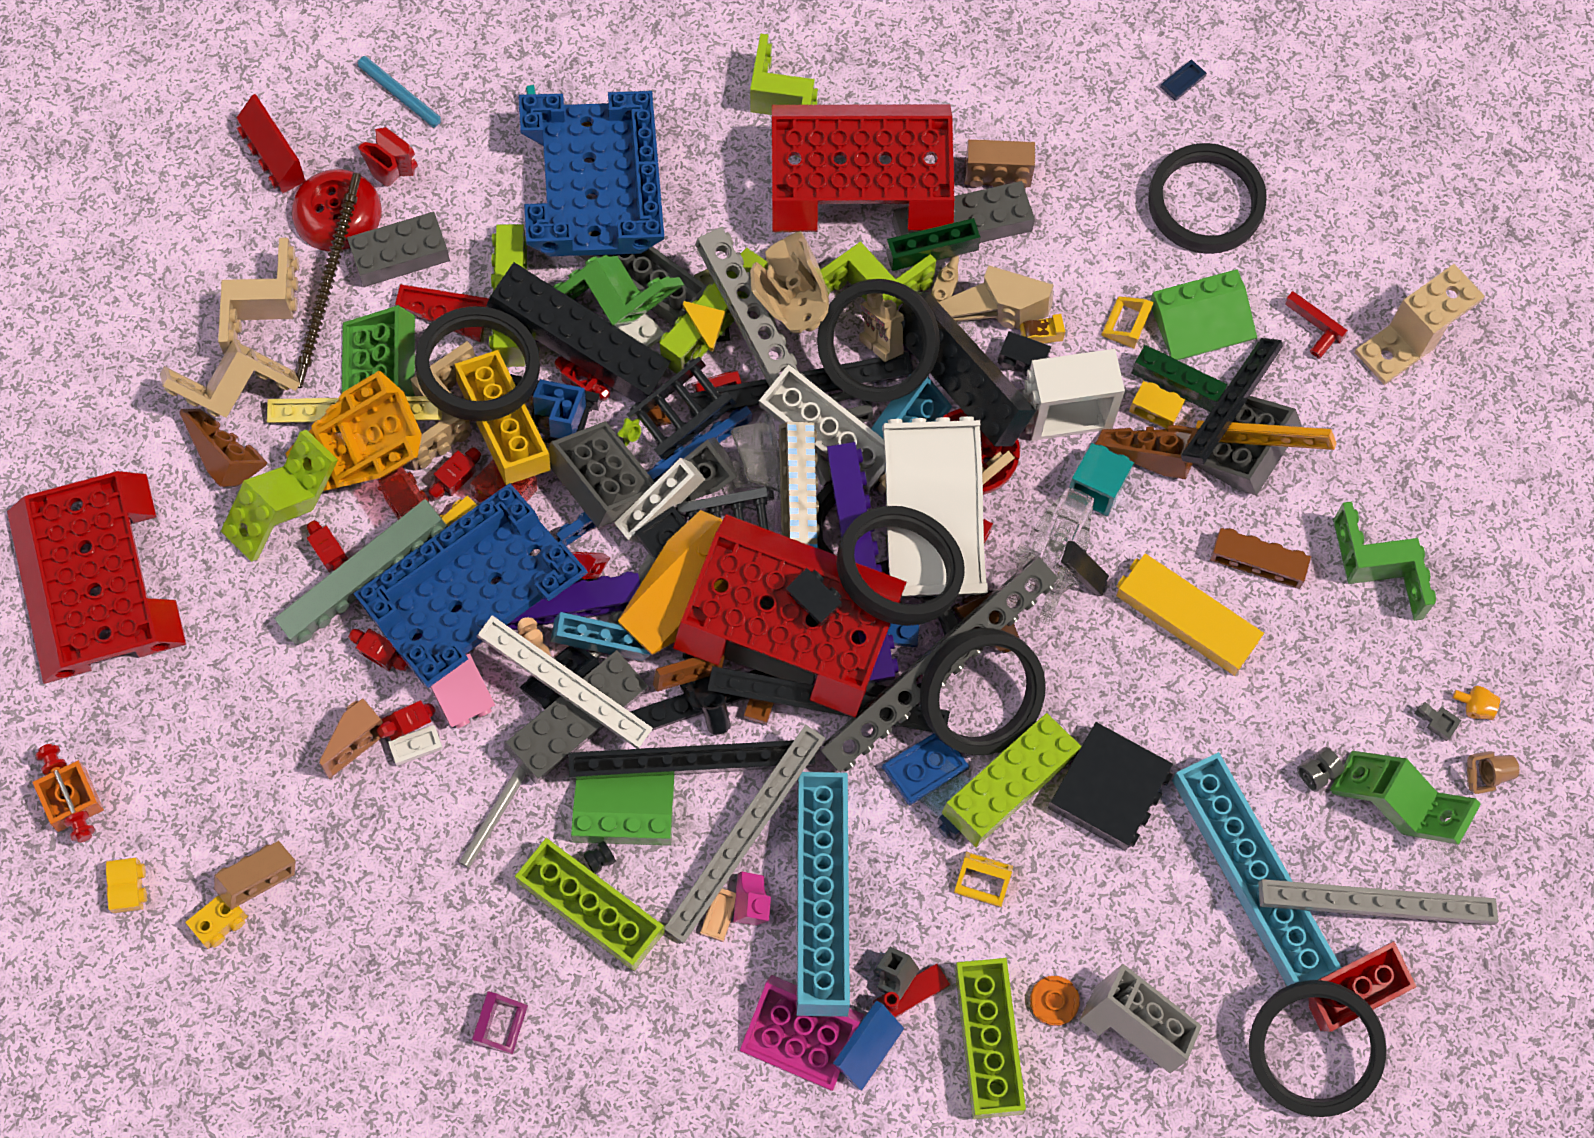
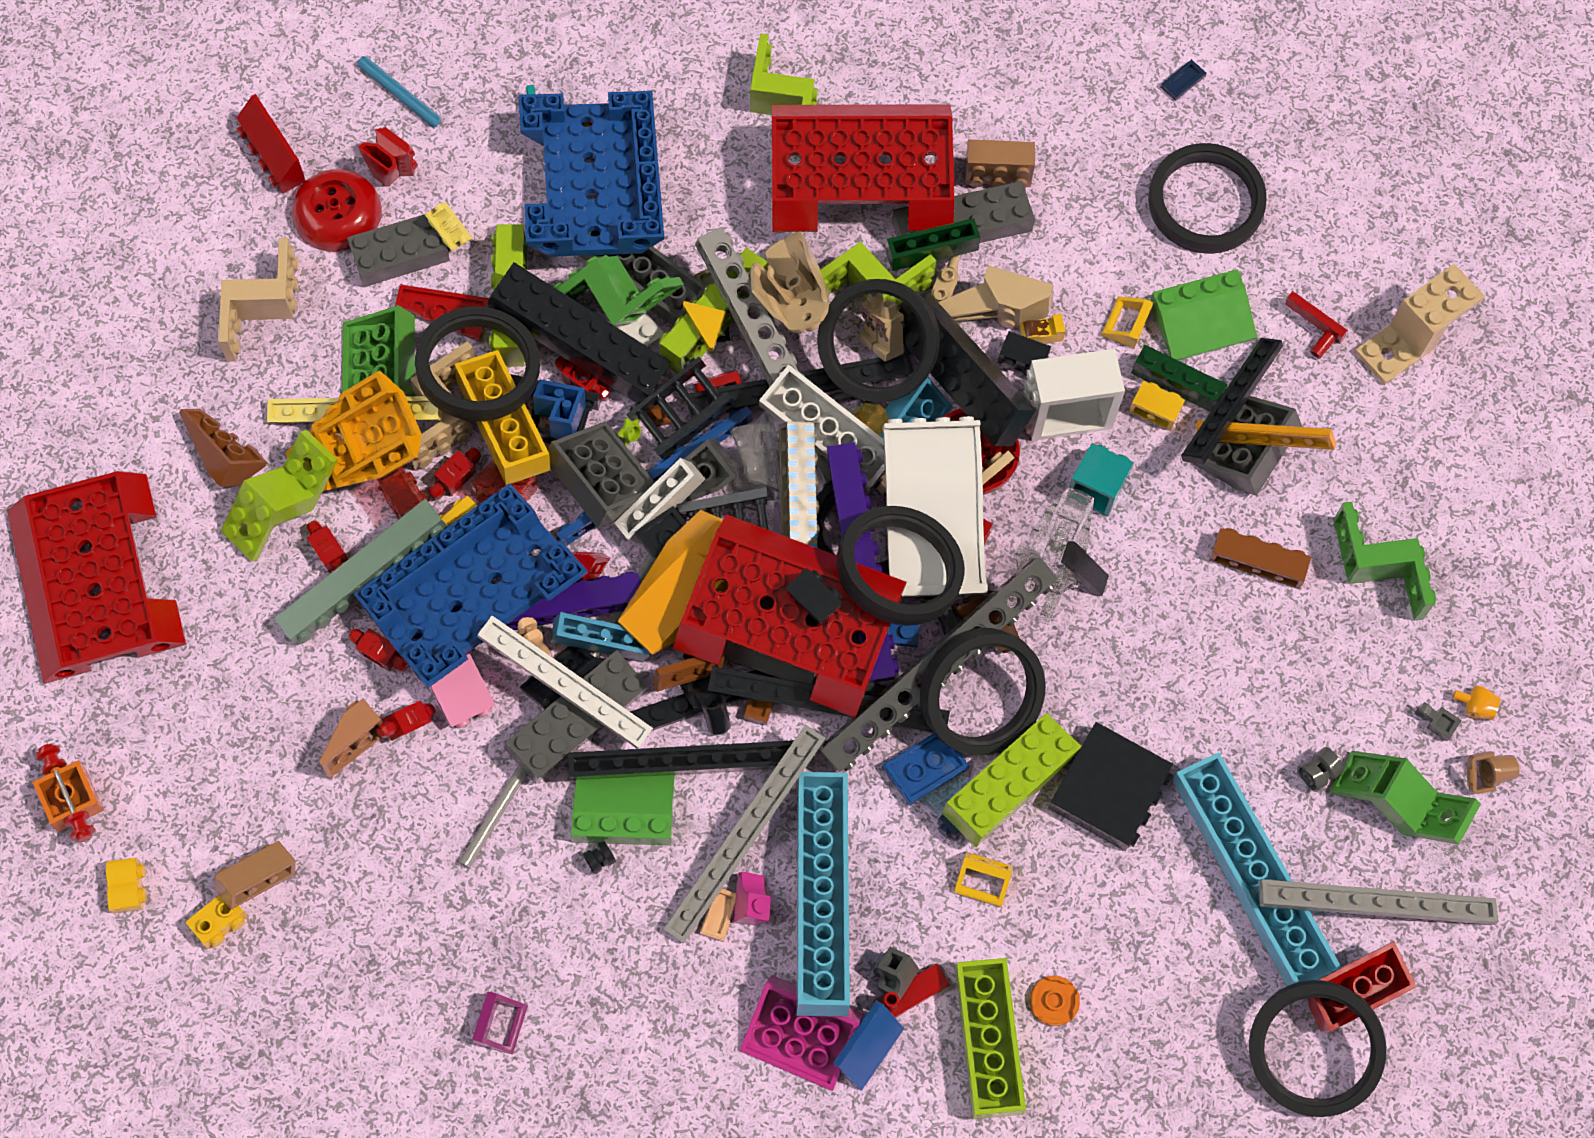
(228, 379): tan bracket -> none
(349, 200): dark brown hose -> none
(415, 745): white plate -> none
(448, 226): none -> light yellow hinge
(590, 904): lime brick -> none
(873, 416): none -> clear yellow brick
(1142, 1018): light grey hinge -> none
(1152, 449): dark orange wedge -> none
(1188, 613): yellow brick -> none

